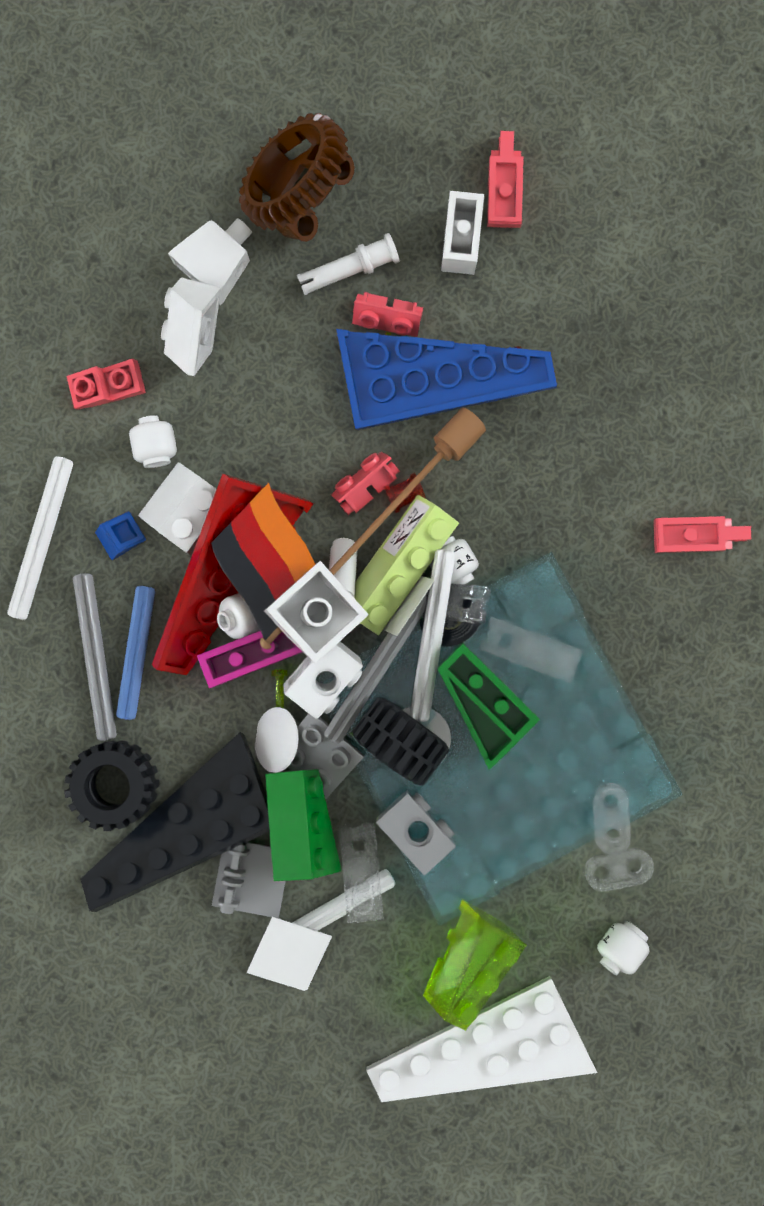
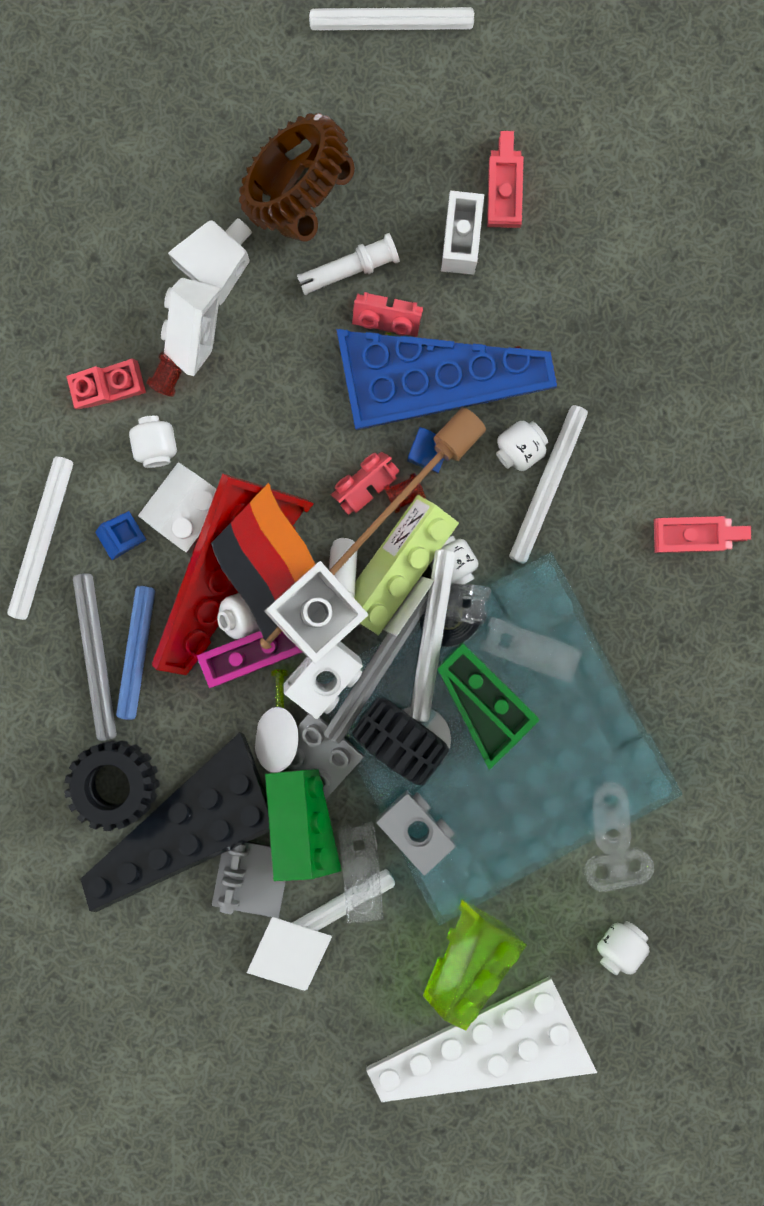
(165, 376): none -> clear red bush
(391, 18): none -> white axle
(423, 450): none -> blue slope
(521, 445): none -> white head
(548, 484): none -> white axle

